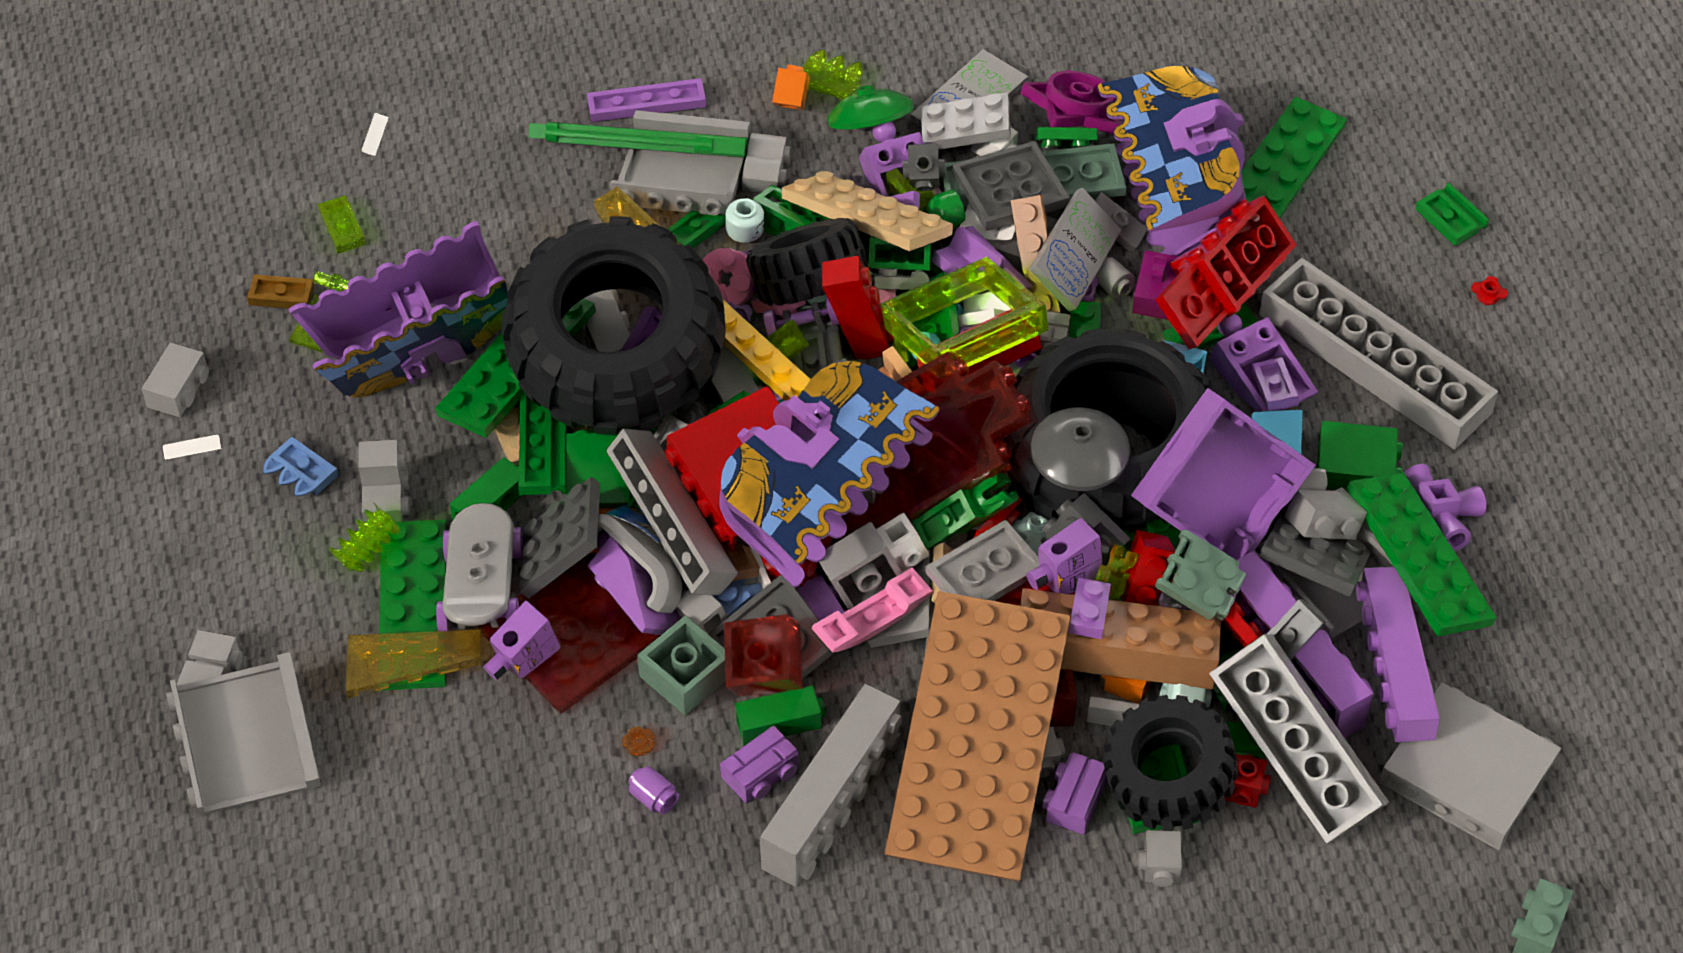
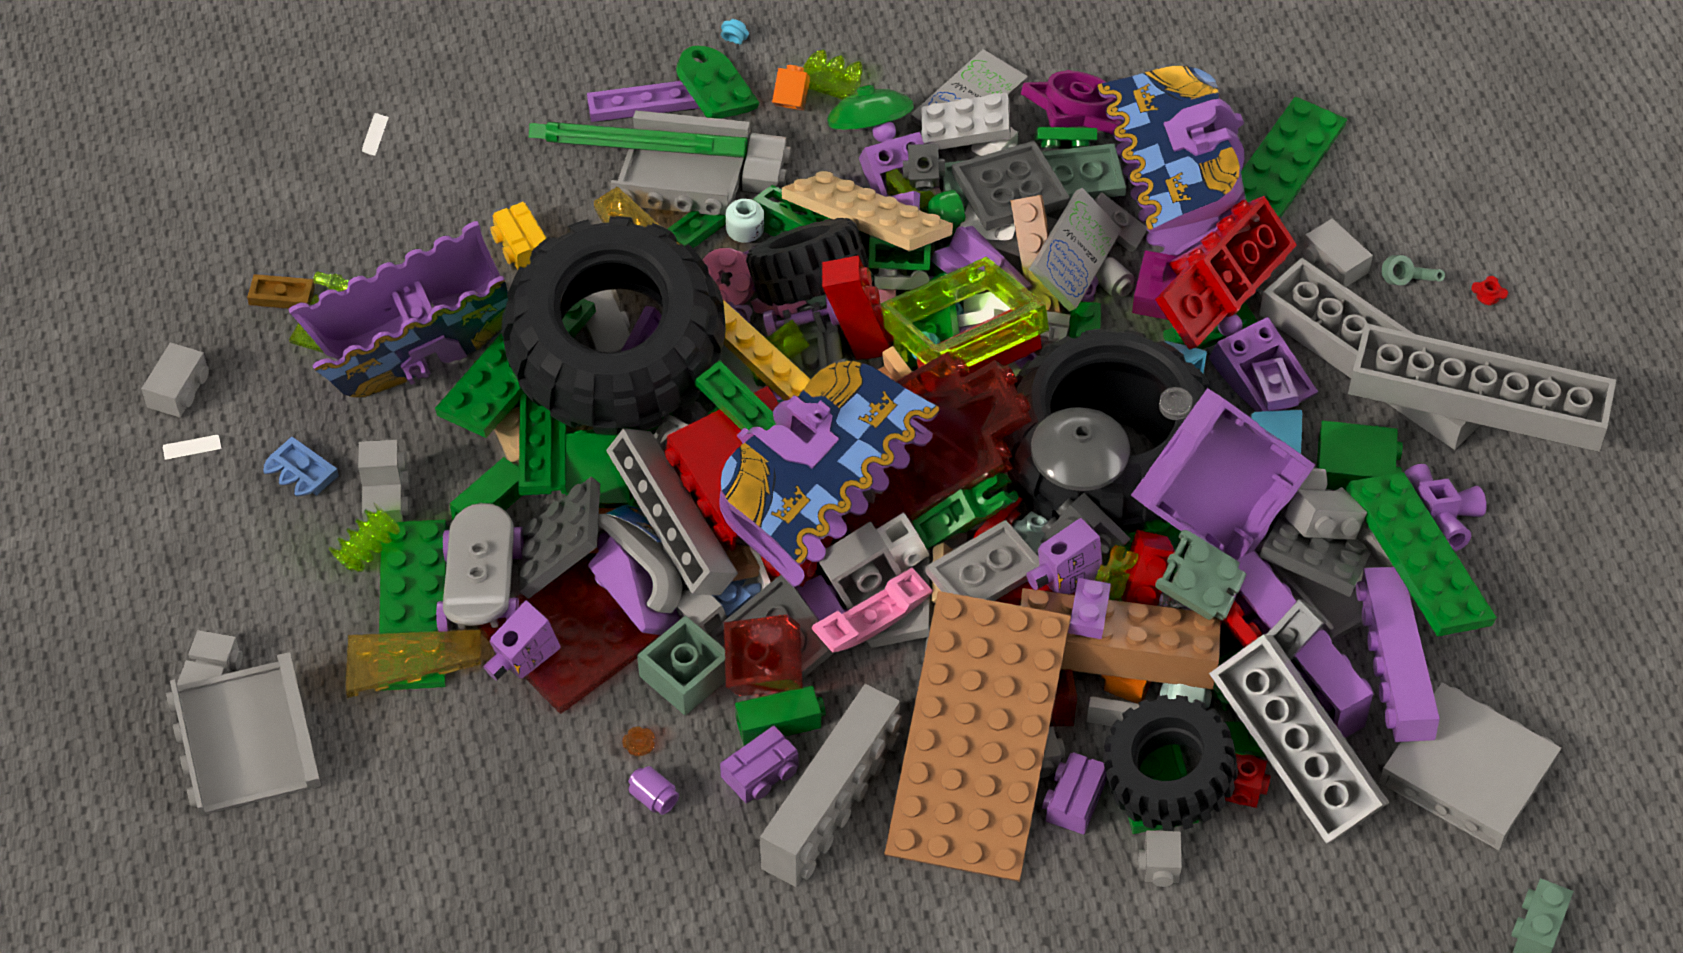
(341, 224): clear neon green plate -> none
(517, 232): none -> yellow brick
(714, 83): none -> green plate
(734, 31): none -> medium azure plate
(734, 398): none -> green plate
(1175, 403): none -> clear tile
(1336, 253): none -> light grey brick
(1407, 271): none -> sand green plate
(1452, 214): green plate -> none
(1482, 387): none -> light grey brick

